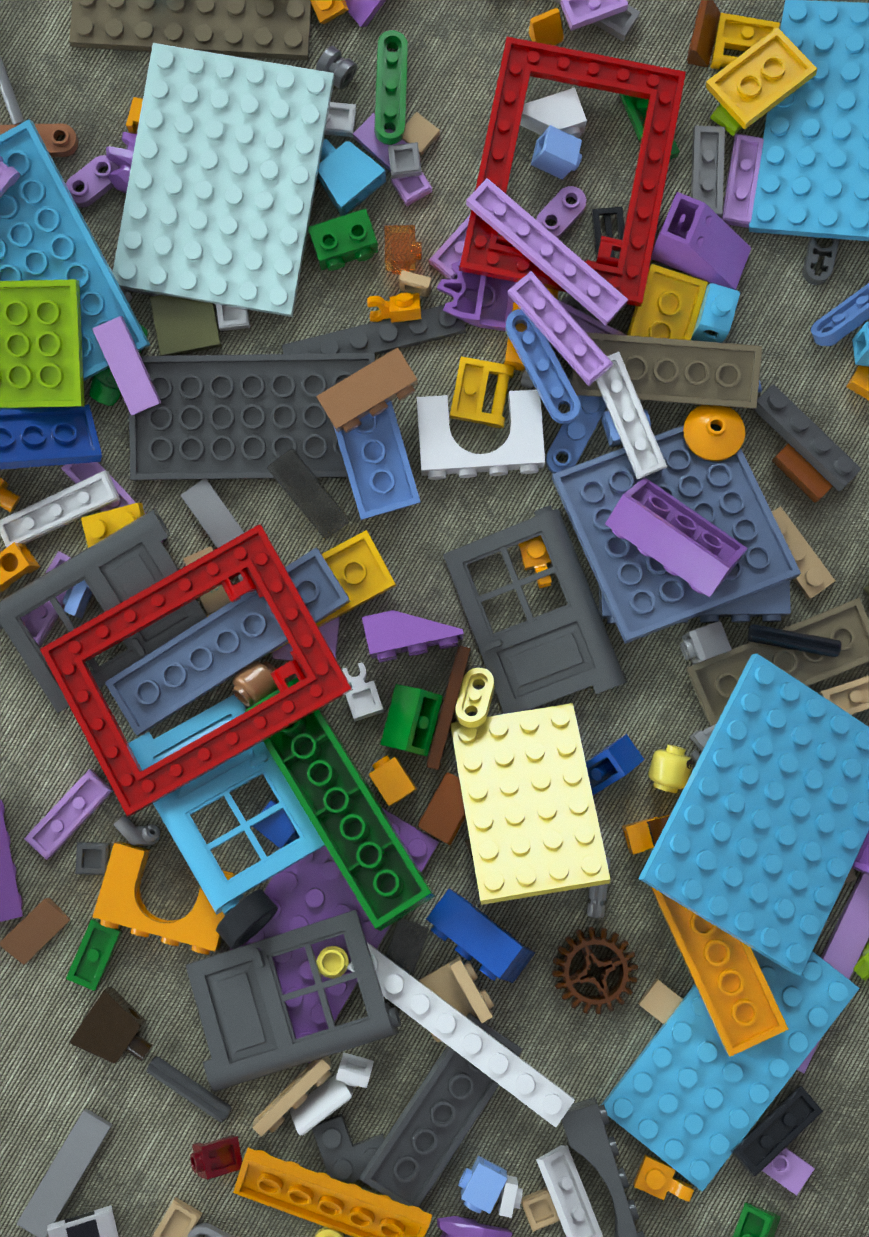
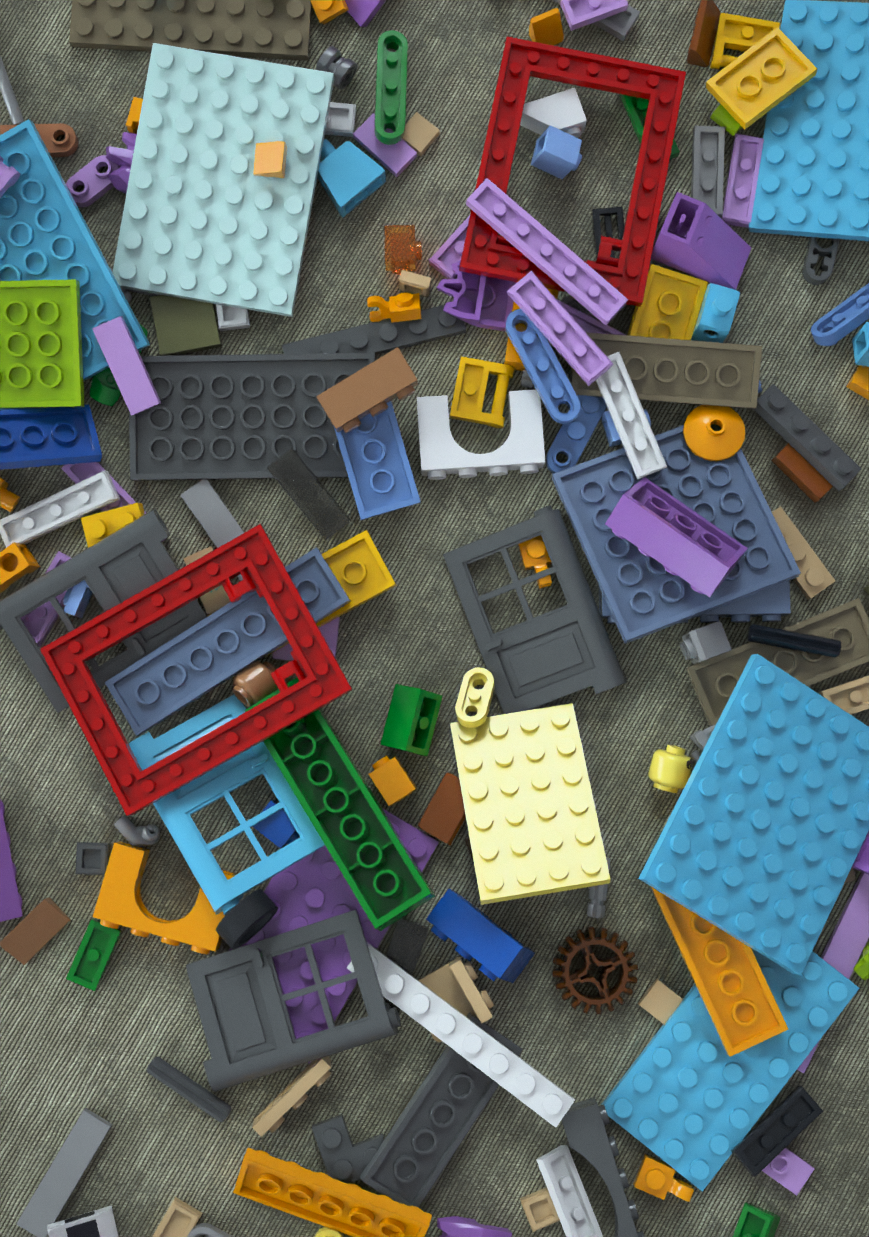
(68, 814): lavender tile -> none
(112, 1029): dark brown torso -> none
(216, 1157): dark red bracket -> none
(270, 159): none -> light orange slope
(320, 1104): white slope -> none
(332, 962): light yellow plate -> none
(343, 240): green brick -> none
(354, 1070): white plate -> none
(364, 697): white plate -> none
(400, 632): medium lavender slope -> none
(404, 160): light grey tile -> none
(412, 188): lavender tile -> none
(448, 708): reddish brown tile -> none
(482, 1185): light blue brick -> none
(509, 1197): white plate -> none
(561, 211): lavender plate -> none
(612, 763): blue slope -> none
(644, 833): light orange leg -> none

